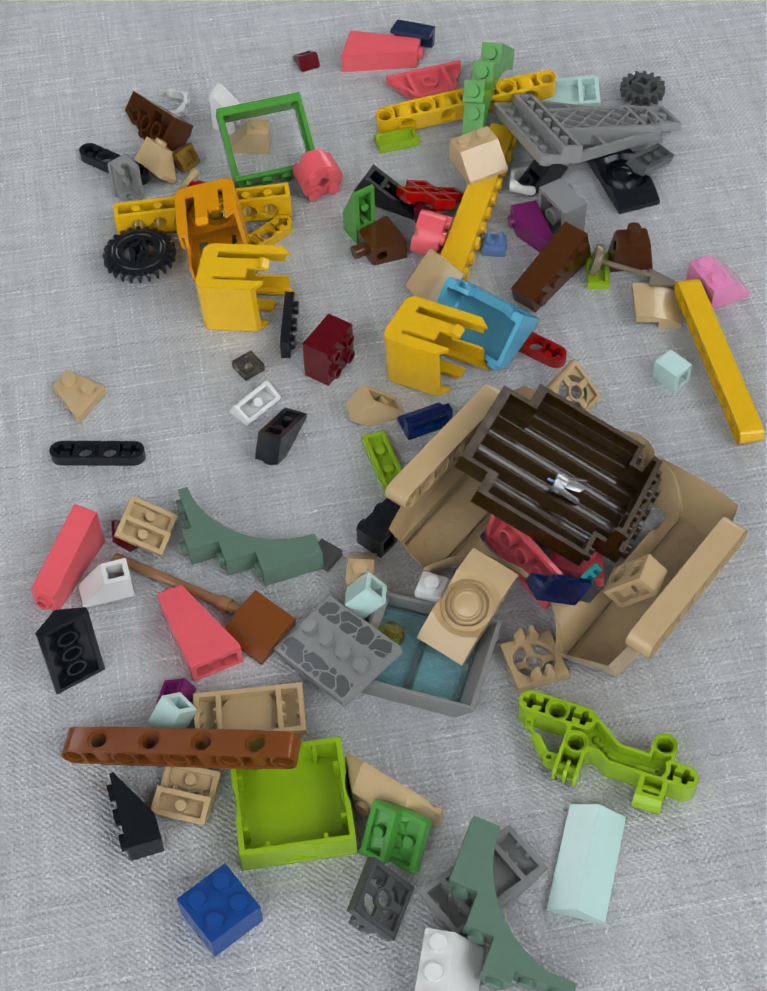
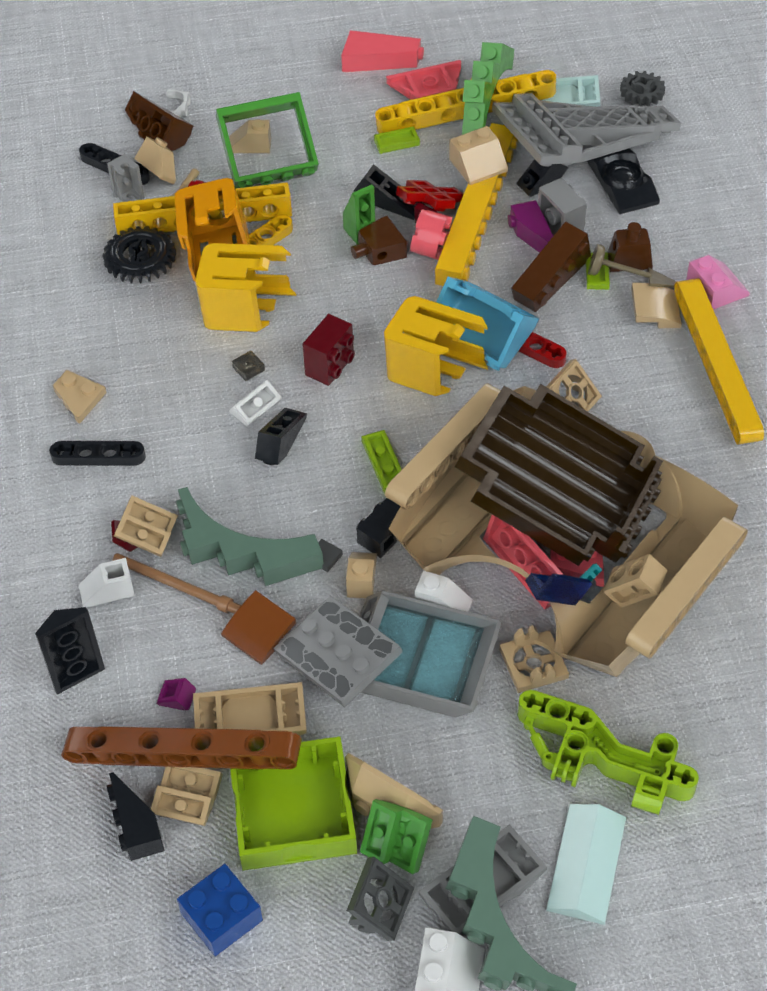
(68, 558): coral slope -> none
(172, 712): light aqua brick -> none
(186, 158): pearl gold tile -> none
(198, 634): coral slope -> none
(220, 98): white slope -> none
(289, 325): black plate -> none
(307, 60): dark red slope -> none
(318, 174): coral brick -> none
(365, 595): light aqua brick -> none
(372, 407): tan slope -> none
(393, 631): clear yellow tile -> none
(415, 30): dark blue panel -> none
(425, 420): clear blue panel -> none
(431, 276): tan slope -> none
(467, 606): tan slope -> none
(494, 244): medium blue tile -> none
(516, 186): white cap -> none
(565, 482): flat silver piece -> none
(650, 159): dark grey plate -> none
(671, 370): light aqua brick -> none

